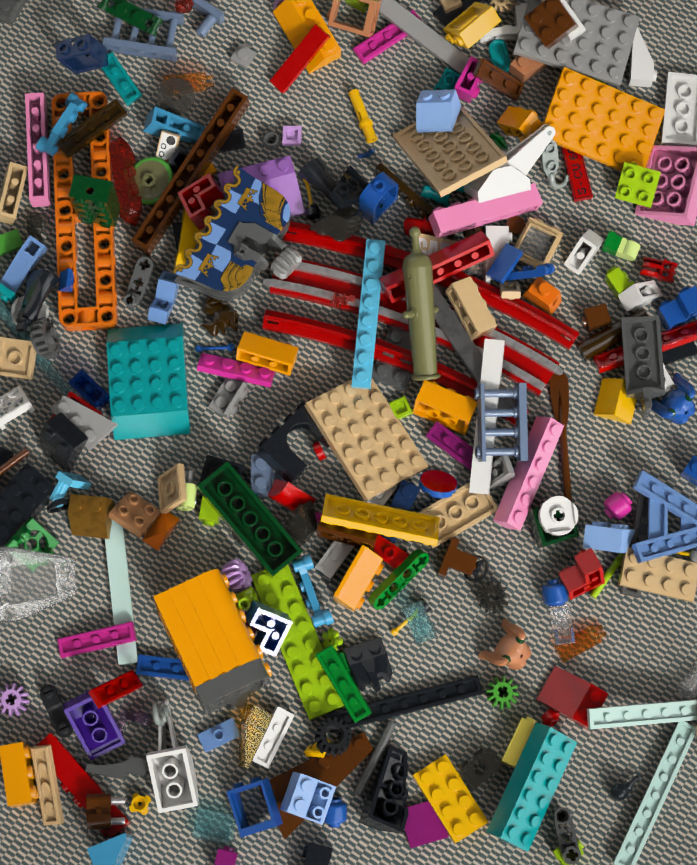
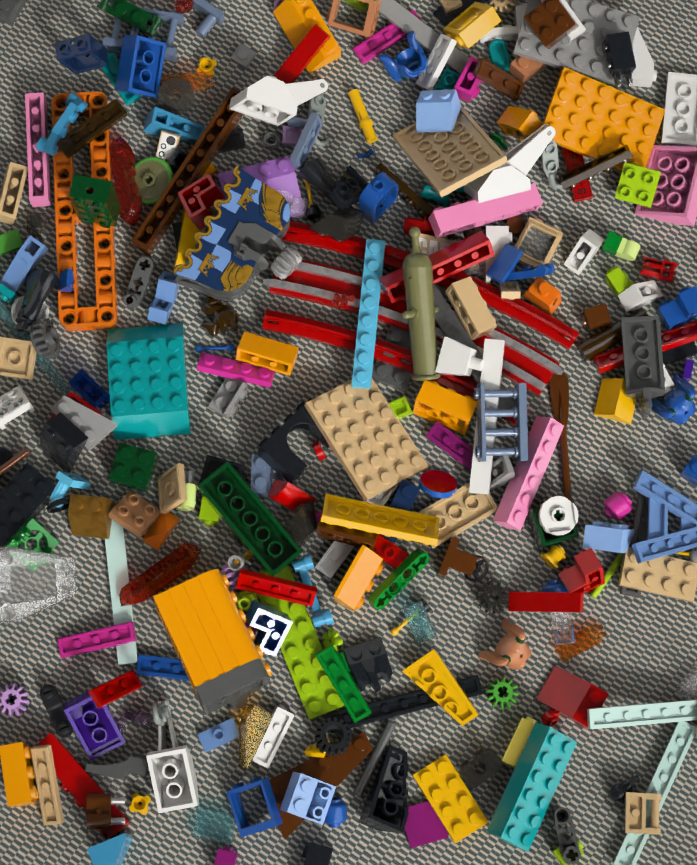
(133, 467): none -> dark green brick
(140, 66): none -> blue slope
(159, 575): none -> clear red brick
(207, 62): none -> yellow plate
(239, 561): none -> light grey hinge
(276, 587): none -> red plate
(278, 102): none -> white slope
(297, 204): none -> clear slope
(311, 129): none -> sand blue piece
(408, 62): none -> blue hair
(436, 62): none -> white plate
(439, 683): none -> yellow wing
(457, 359): none -> white torso
(546, 602): none -> red tile
(553, 556): none -> yellow brick
(598, 165): none -> dark brown plate
(619, 57): none -> black hinge
(636, 813): none -> tan plate
(687, 369): none -> dark purple tile

